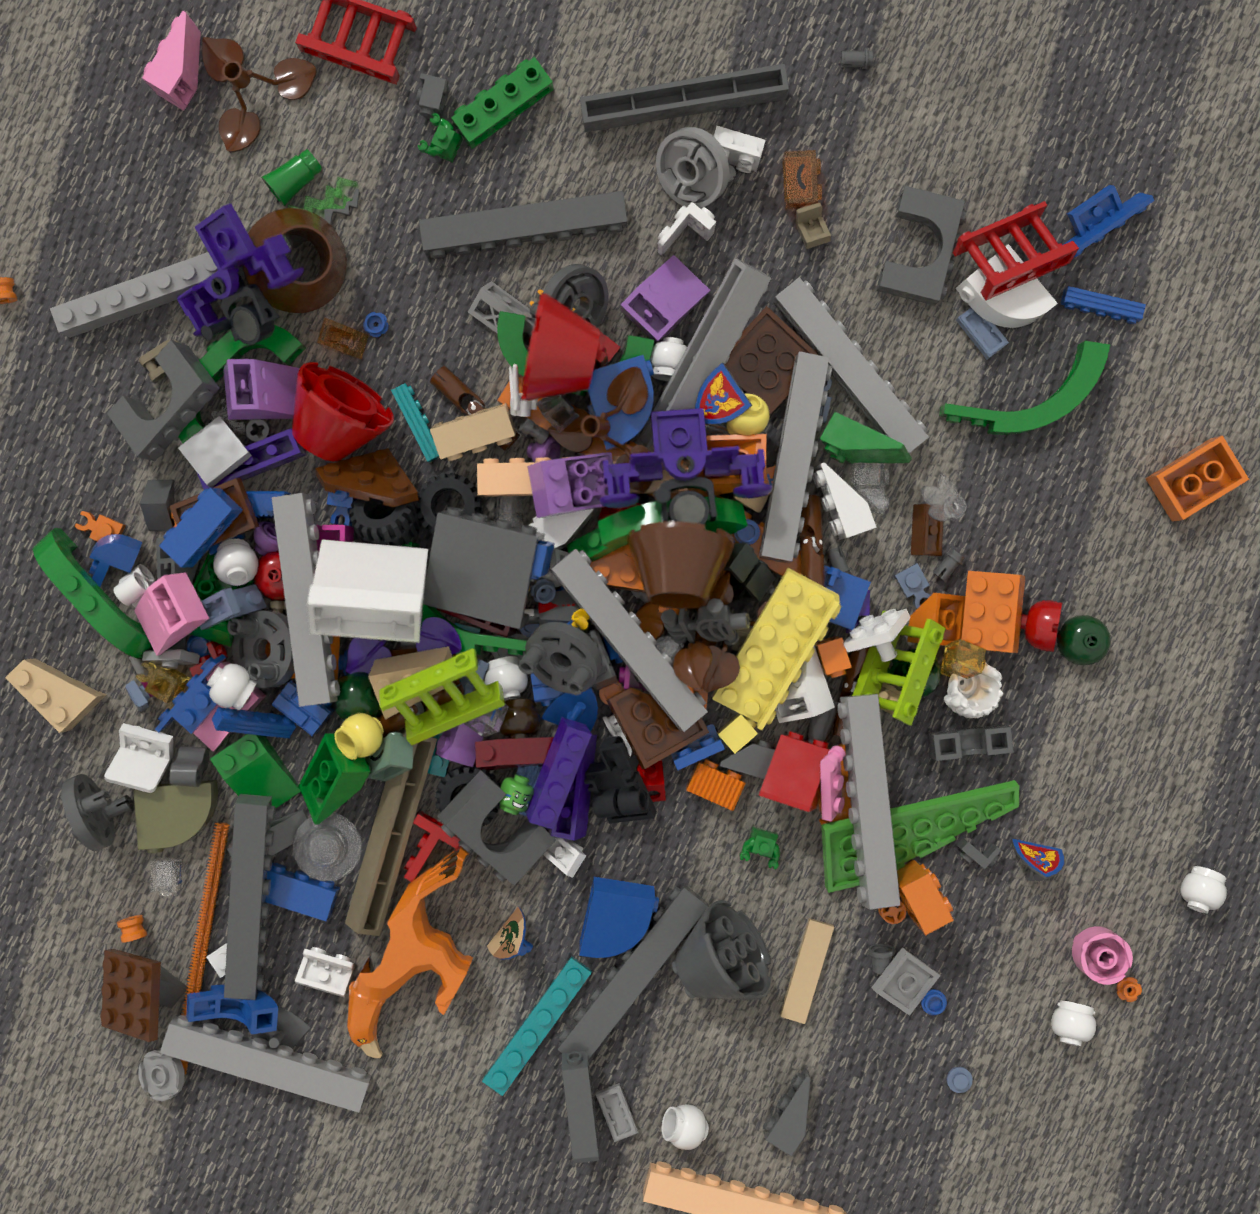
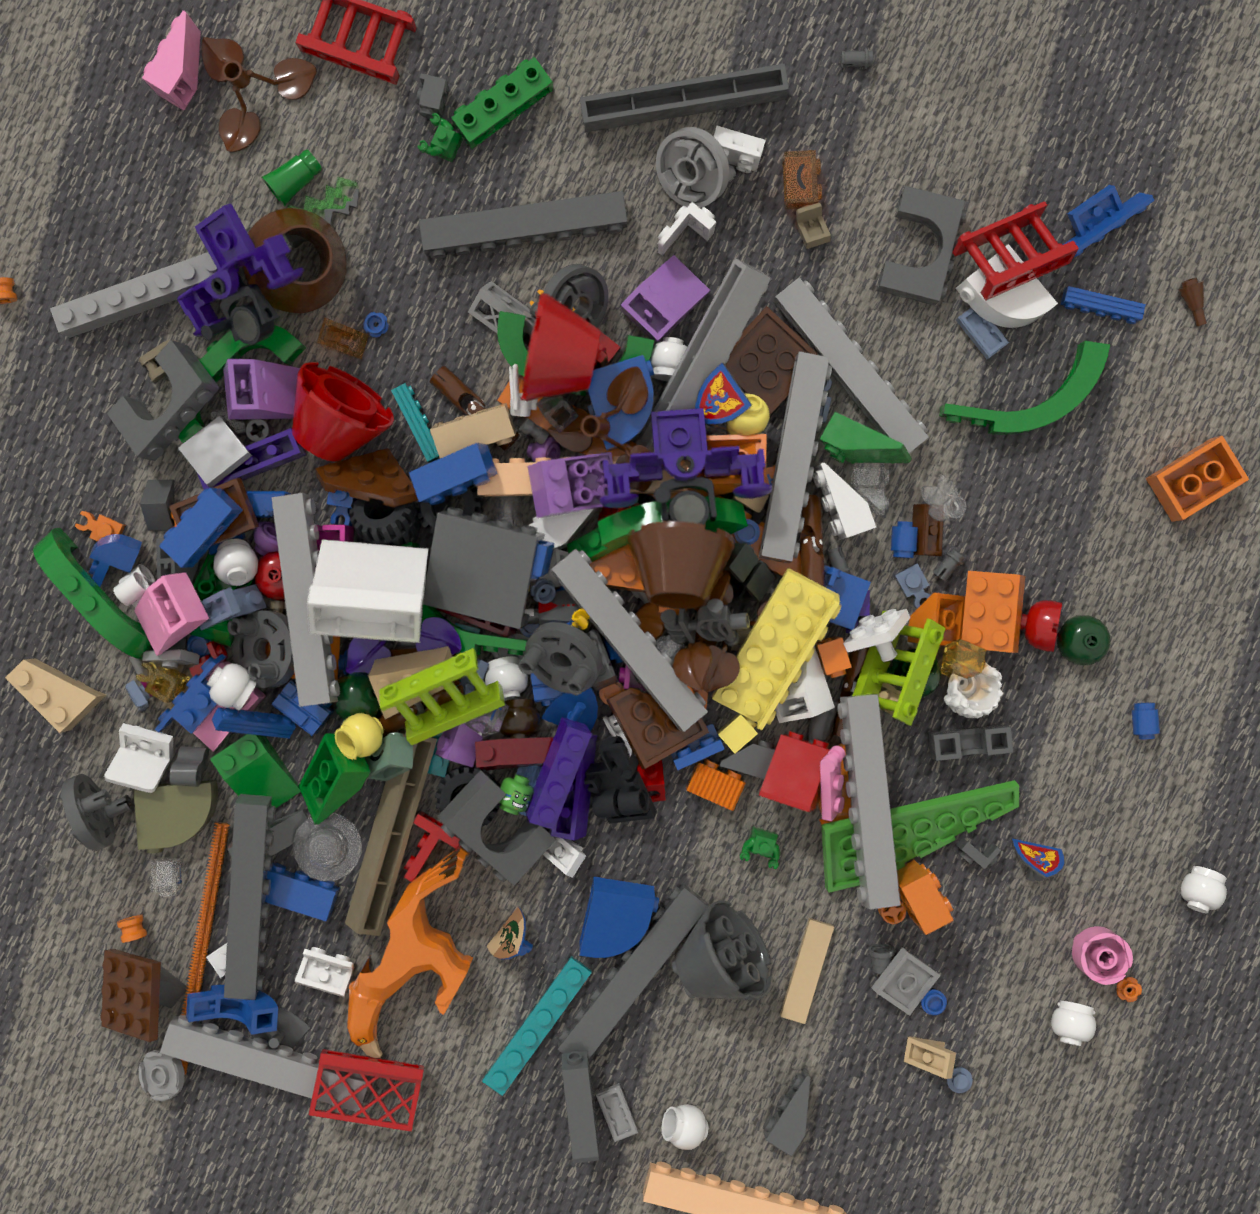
(371, 1067): none -> red fence
(453, 474): none -> blue brick
(904, 539): none -> blue brick
(930, 1056): none -> tan slope
(1145, 720): none -> blue brick
(1193, 295): none -> reddish brown cone

